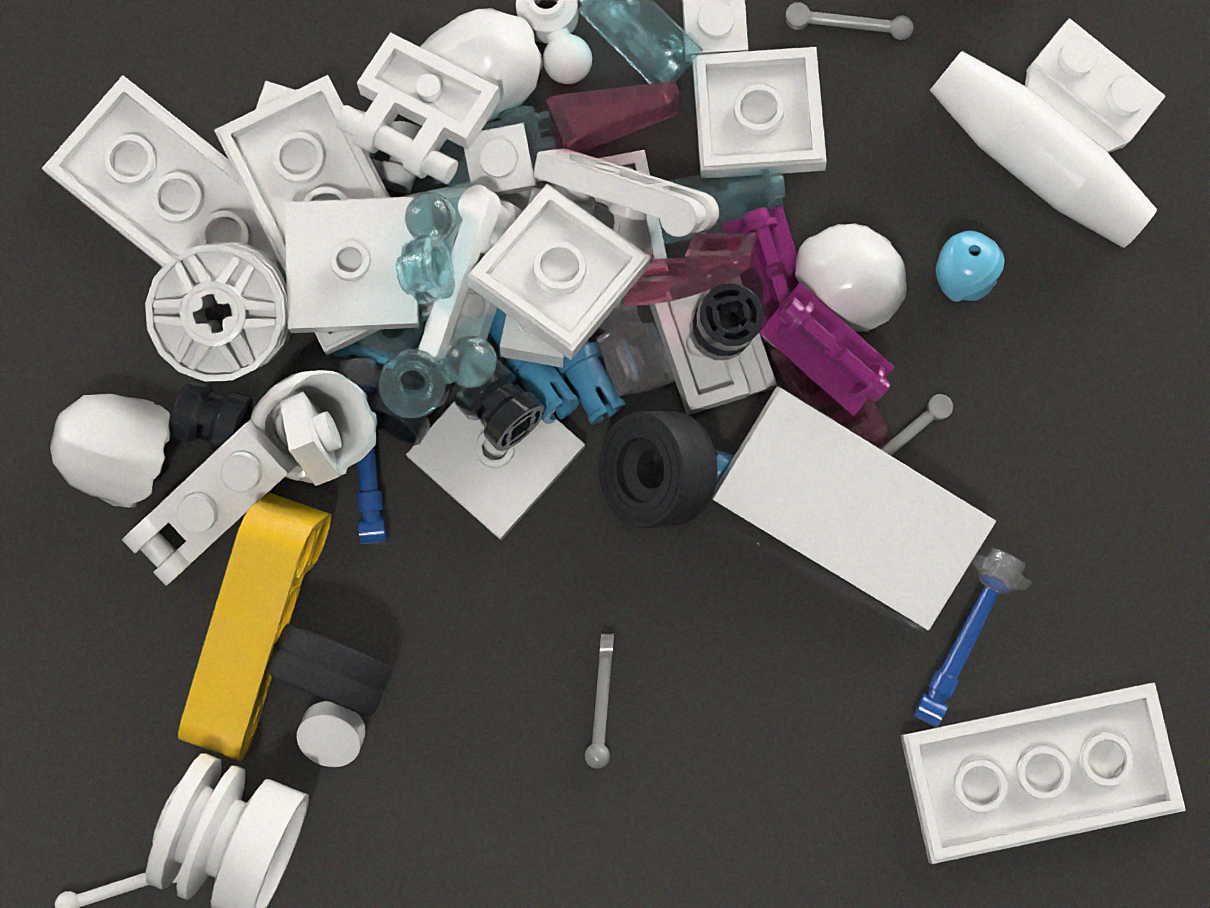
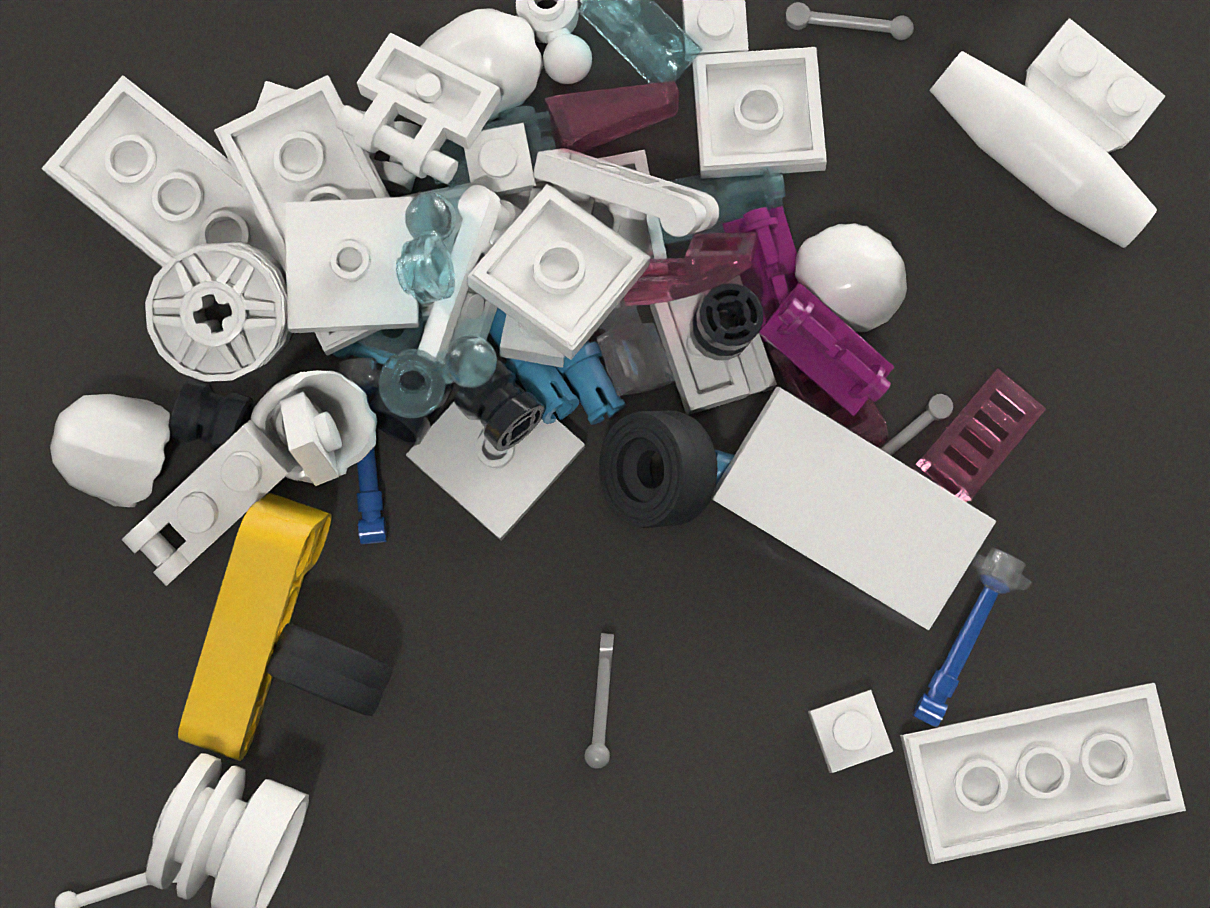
(330, 734): white tile -> none
(850, 731): none -> white plate
(950, 474): none -> clear pink slope
(969, 266): medium azure piece -> none

